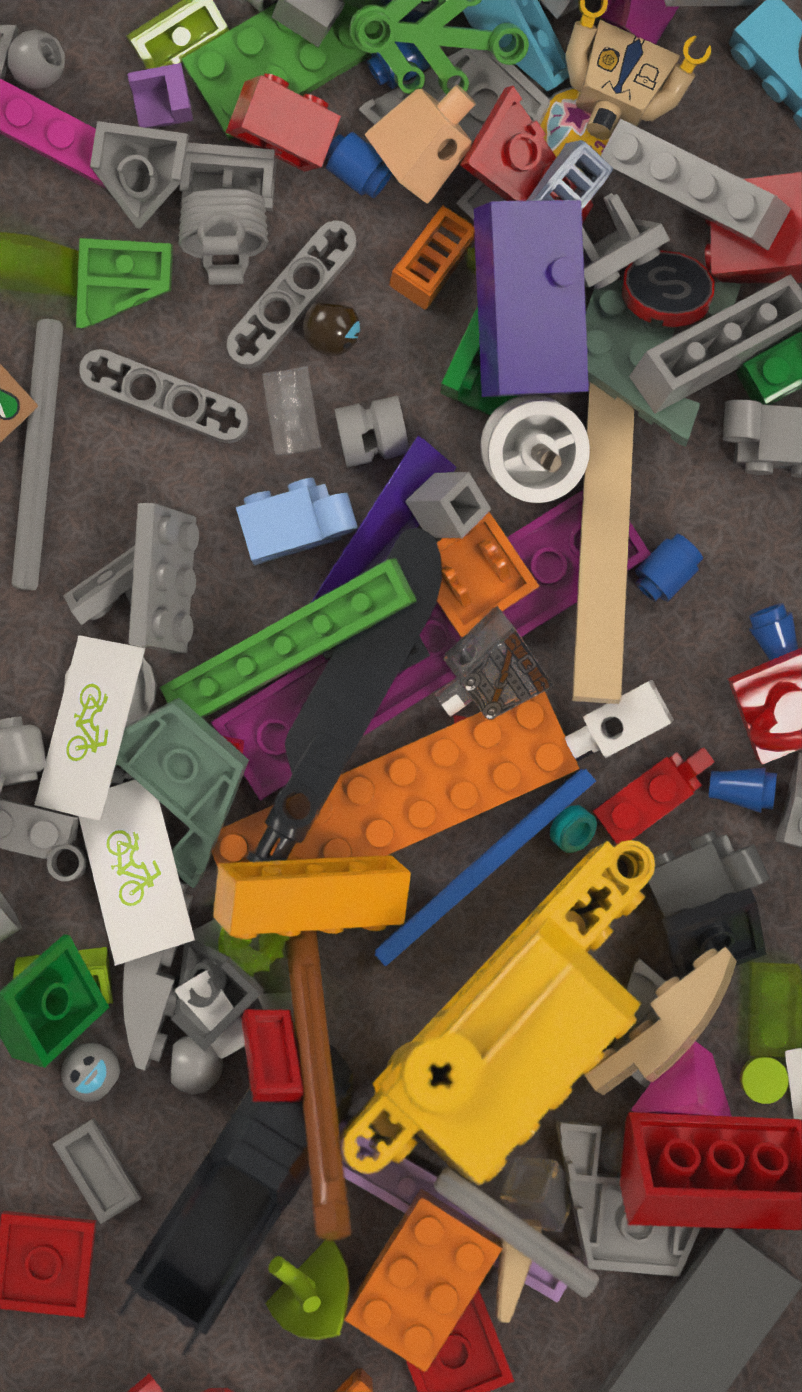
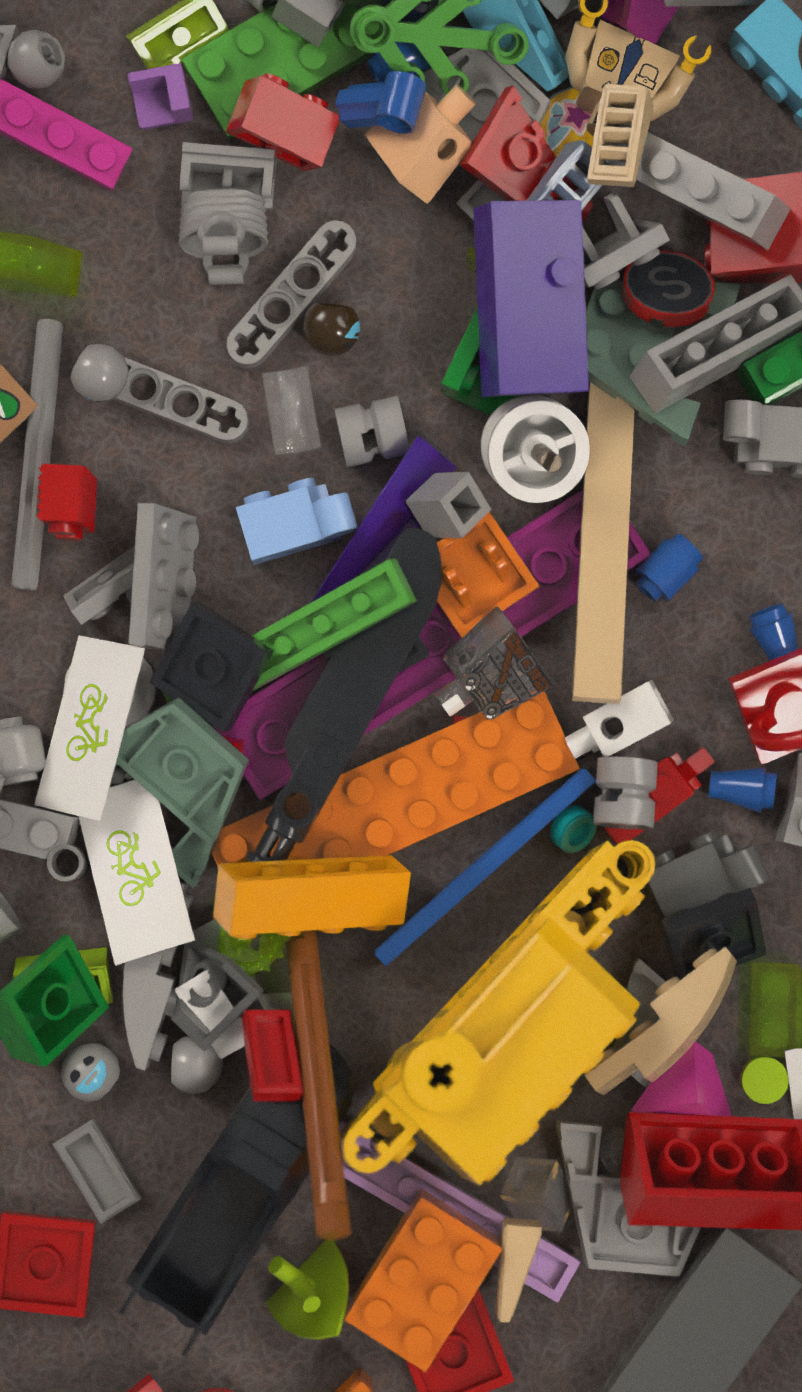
(67, 500): none -> red brick
(99, 373): none -> light grey piece
(119, 277): bright green wing -> none
(138, 166): light grey slope -> none
(211, 666): none -> black plate
(357, 165): blue brick -> none
(384, 104): none -> blue piece
(417, 280): orange slope -> none
(516, 1232): light grey axle -> none
(620, 106): none -> tan slope
(625, 793): none -> light grey wheel

